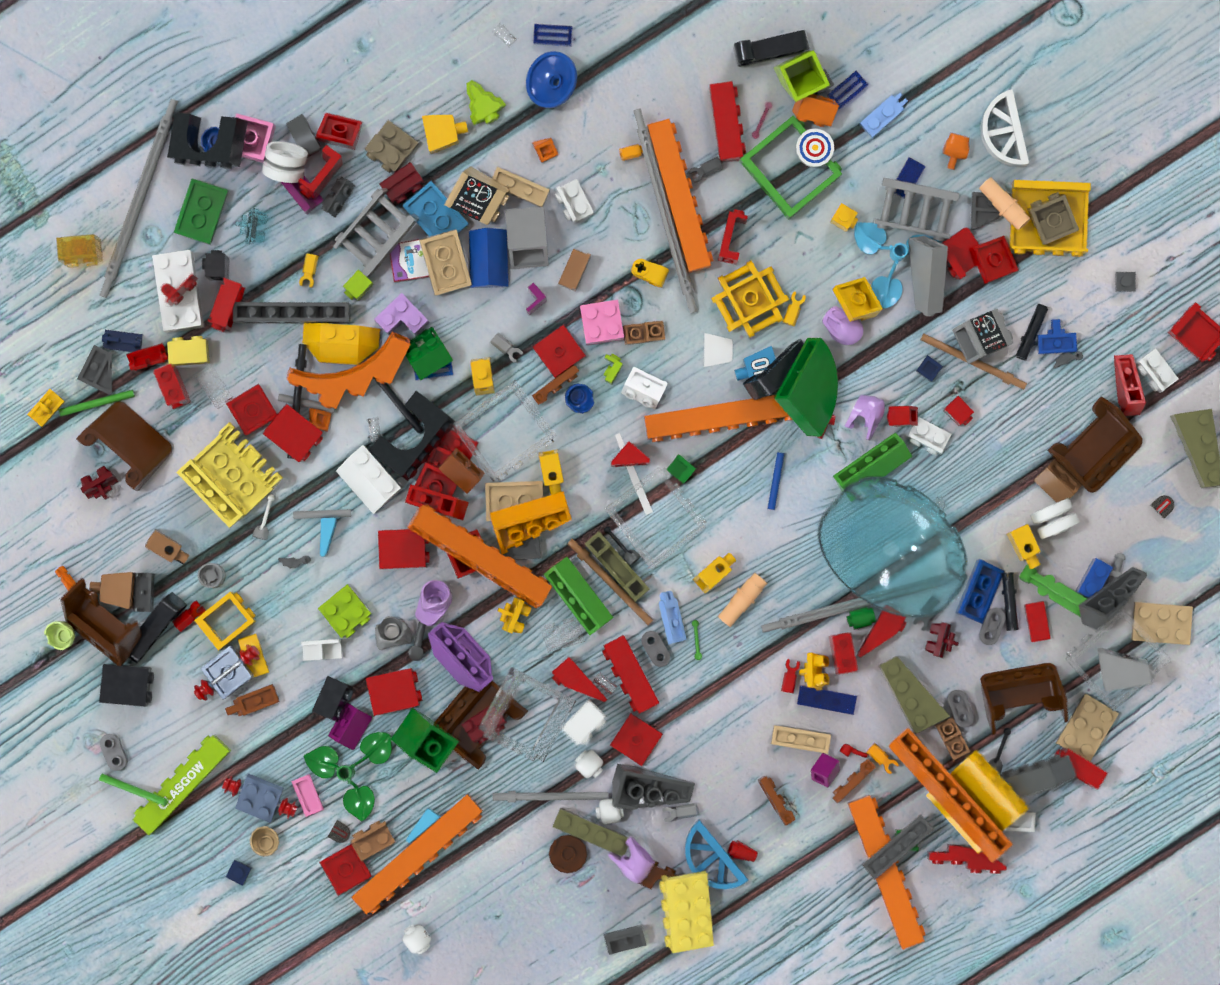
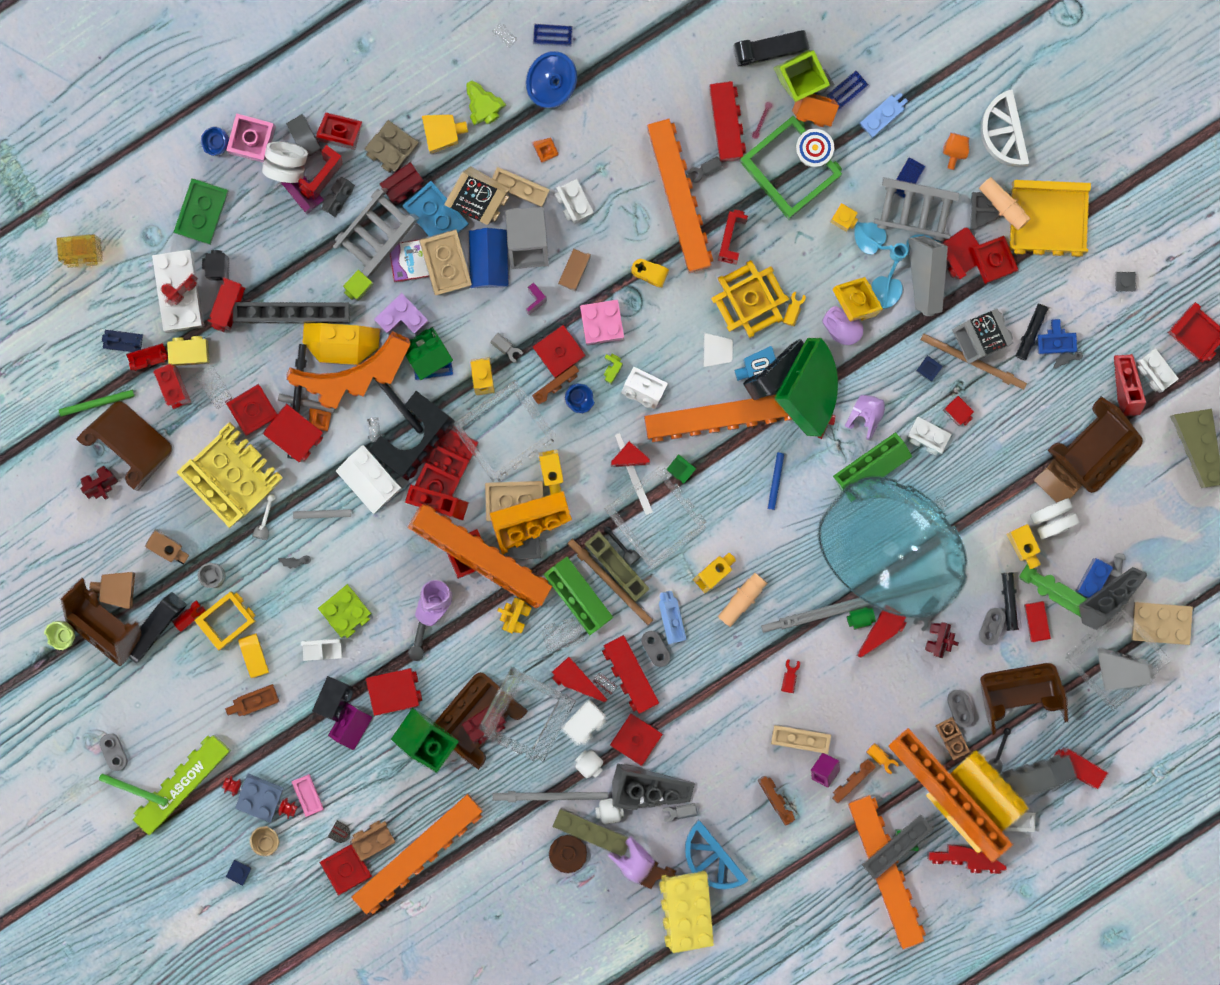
(46, 407): yellow hips -> none
(66, 578): orange axle -> none
(98, 370): dark grey wing -> none
(126, 685): black panel -> none
(138, 198): light grey axle -> none
(144, 592): dark grey hinge -> none
(225, 152): black arch -> none
(227, 672): plate -> none
(254, 218): clear light blue hips -> none
(309, 269): yellow bar -> none
(323, 762): green plant -> none
(326, 534): medium azure slope -> none
(392, 633): light grey hair -> none
(402, 549): red brick -> none
(416, 939): white head -> none
(427, 819): medium azure slope -> none
(461, 471): dark orange hinge -> none
(461, 656): medium lavender wedge -> none
(625, 939): dark grey hinge -> none
(630, 152): light orange bar -> none
(643, 332): medium nougat slope -> none
(665, 211): light grey axle -> none
(698, 655): bright green hinge -> none
(740, 851): red cone -> none
(813, 671): yellow hips -> none
(826, 700): clear blue tile -> none
(843, 653): red panel -> none
(847, 749): red hand -> none
(902, 416): red brick -> none
(914, 700): olive wedge -> none
(979, 591): blue slope -> none
(1052, 218): dark tan plate -> none
(1087, 727): tan plate -> none
(1163, 505): clear smoke tile -> none

